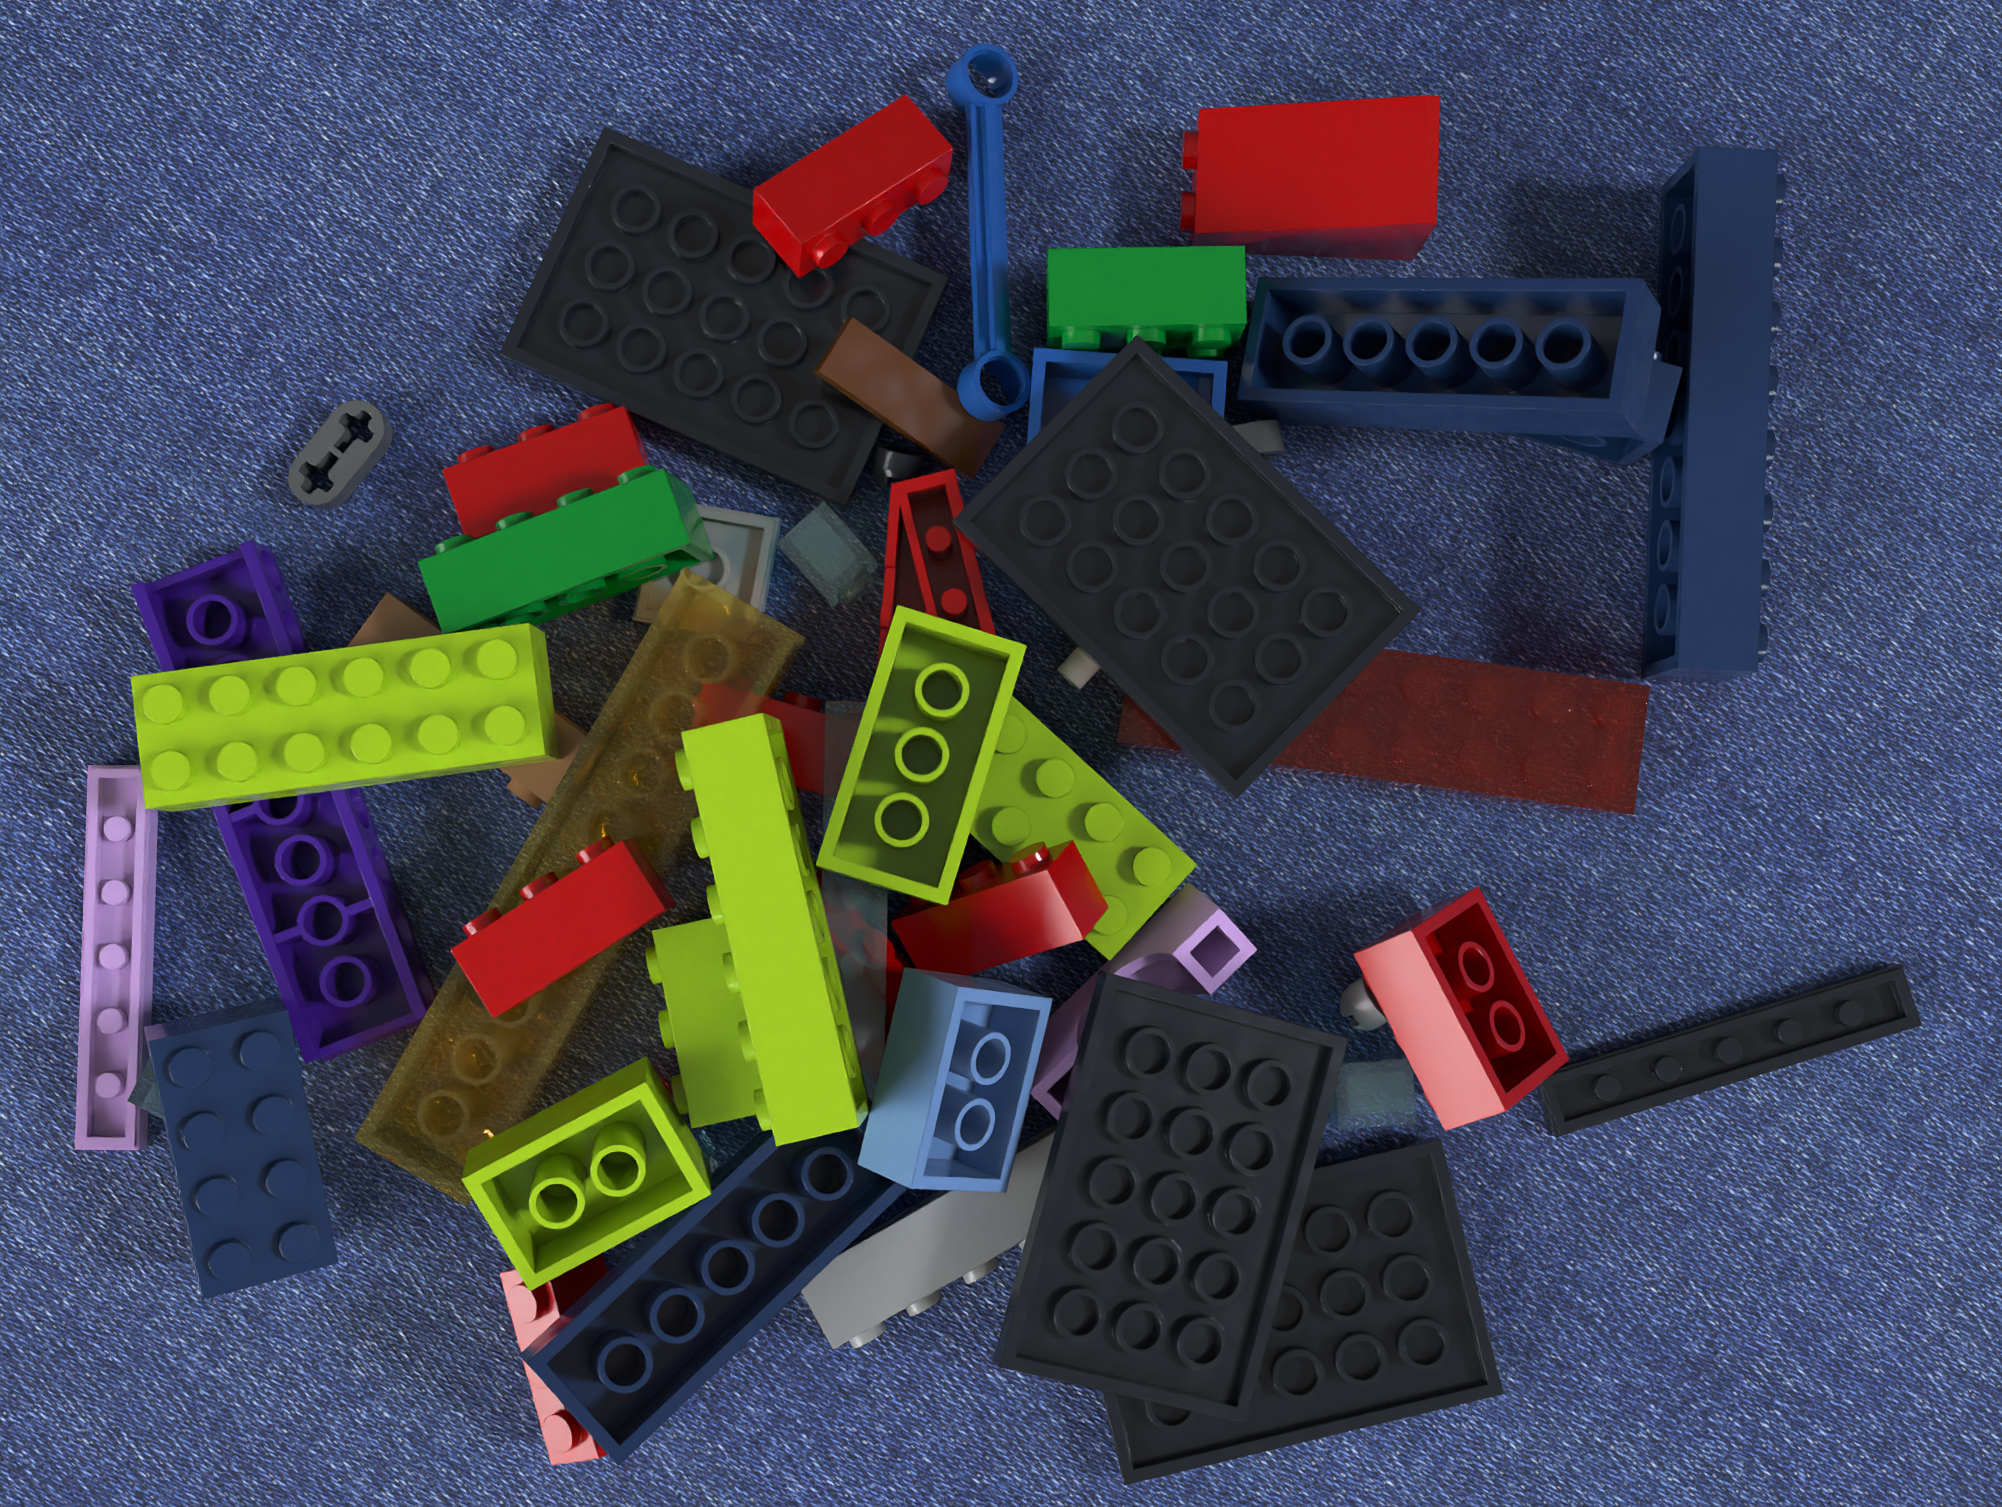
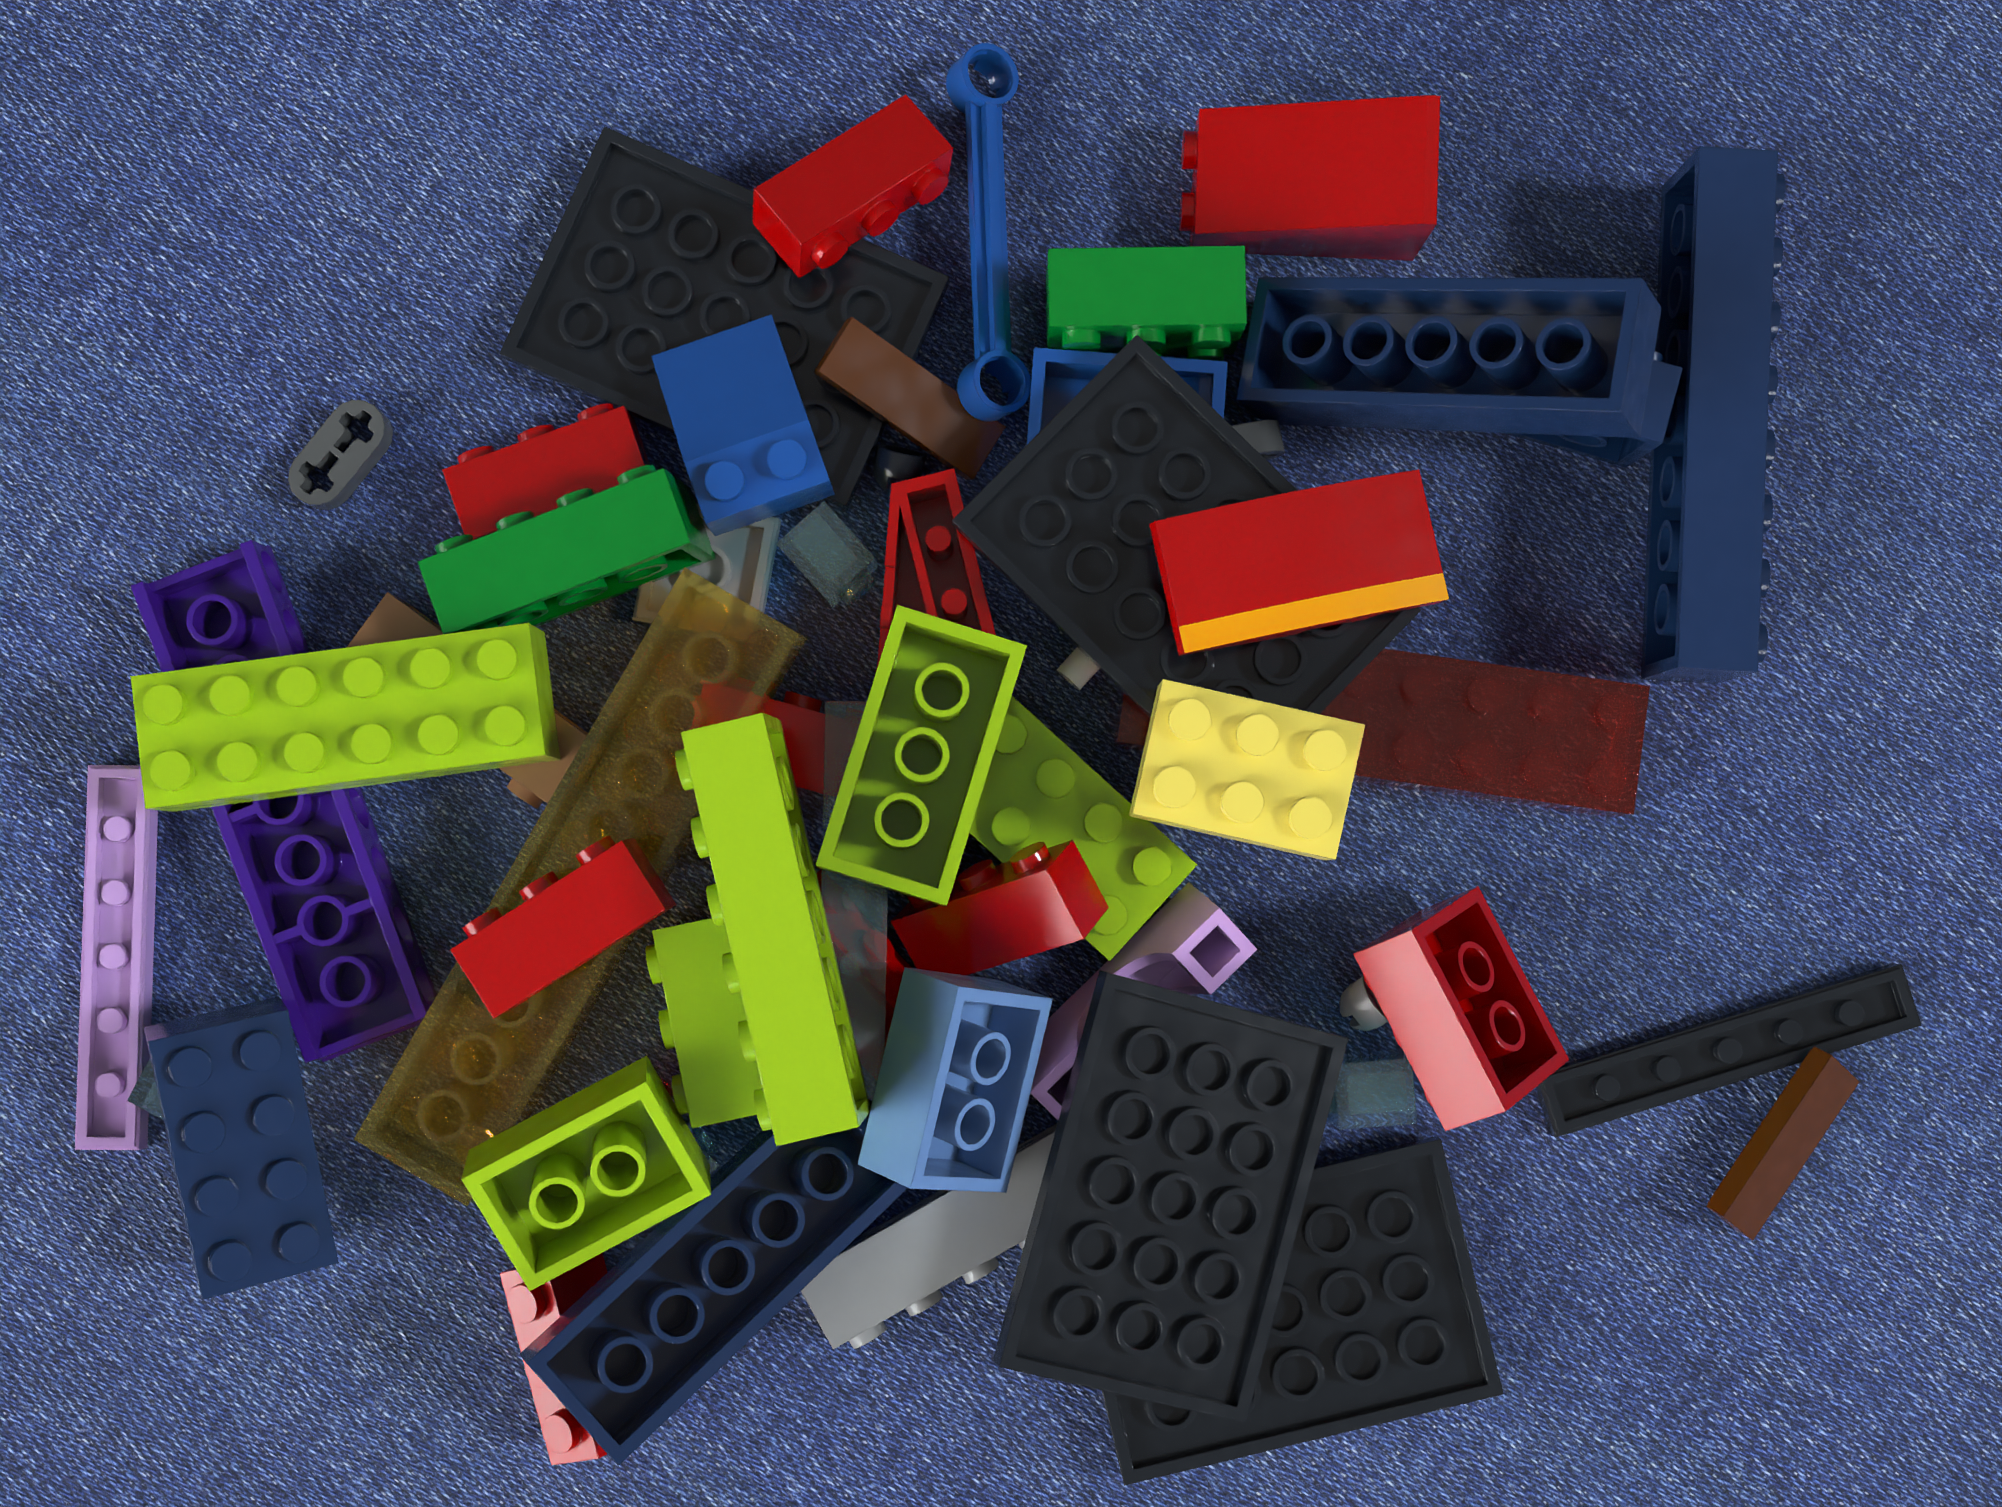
(741, 426): none -> blue slope
(1247, 770): none -> light yellow brick
(1298, 561): none -> red slope
(1783, 1143): none -> reddish brown tile

